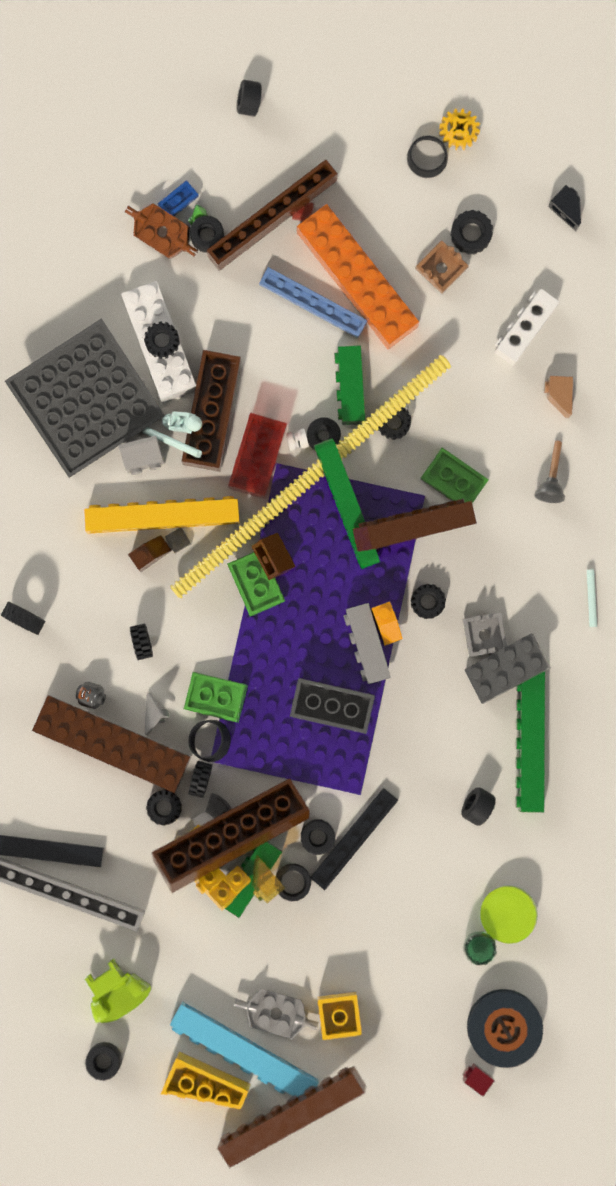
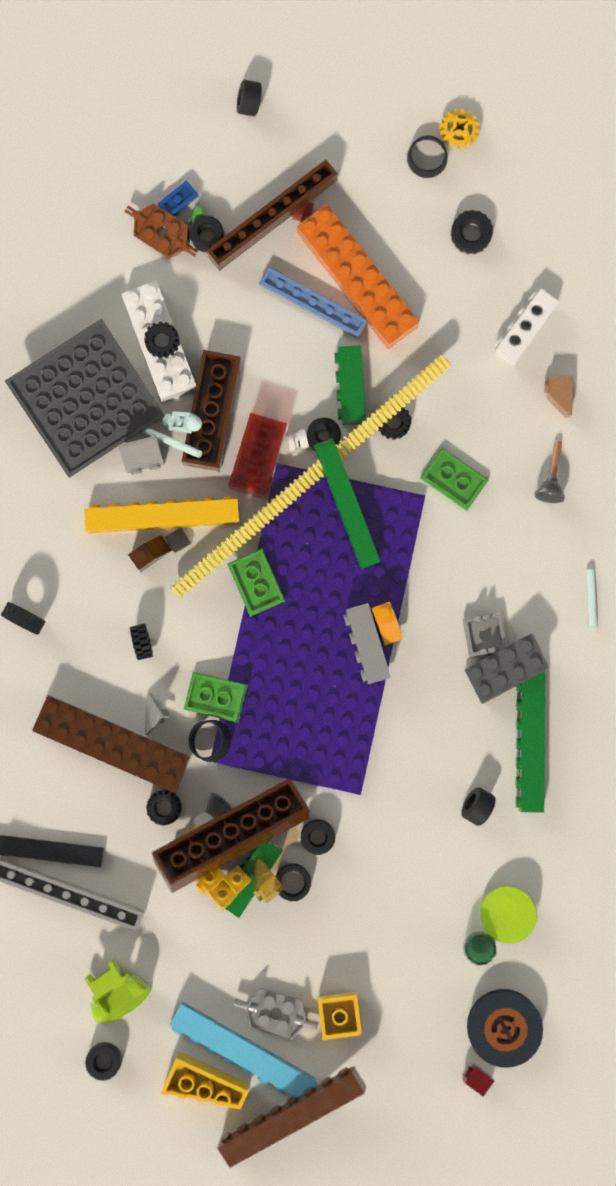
(90, 695): dark grey head -> none
(200, 779): black tyre -> none
(273, 556): reddish brown brick -> none
(332, 706): dark grey brick -> none
(354, 839): black tile -> none
(414, 524): reddish brown brick -> none
(436, 593): black tyre -> none
(442, 254): medium nougat piece -> none
(567, 206): black slope -> none

